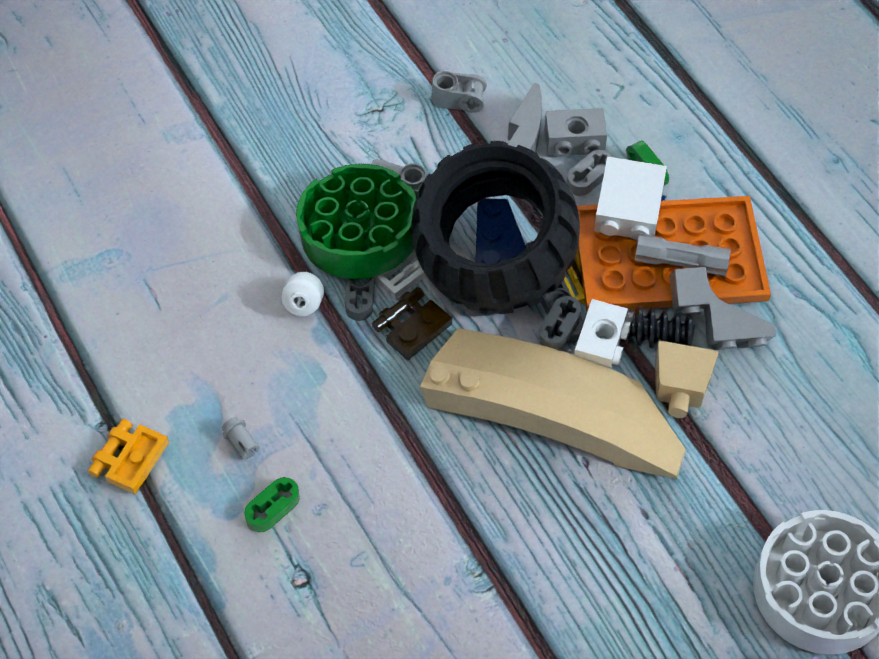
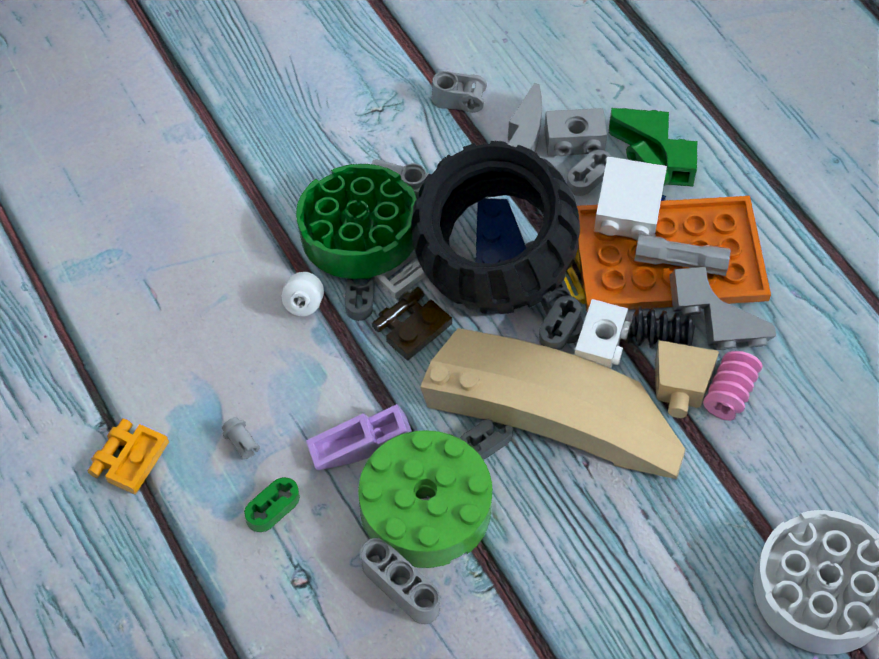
(357, 438): none -> lavender slope
(403, 595): none -> light grey beam
(418, 467): none -> bright green brick
(489, 443): none -> dark grey beam
(653, 128): none -> green arch
(732, 384): none -> bright pink piece

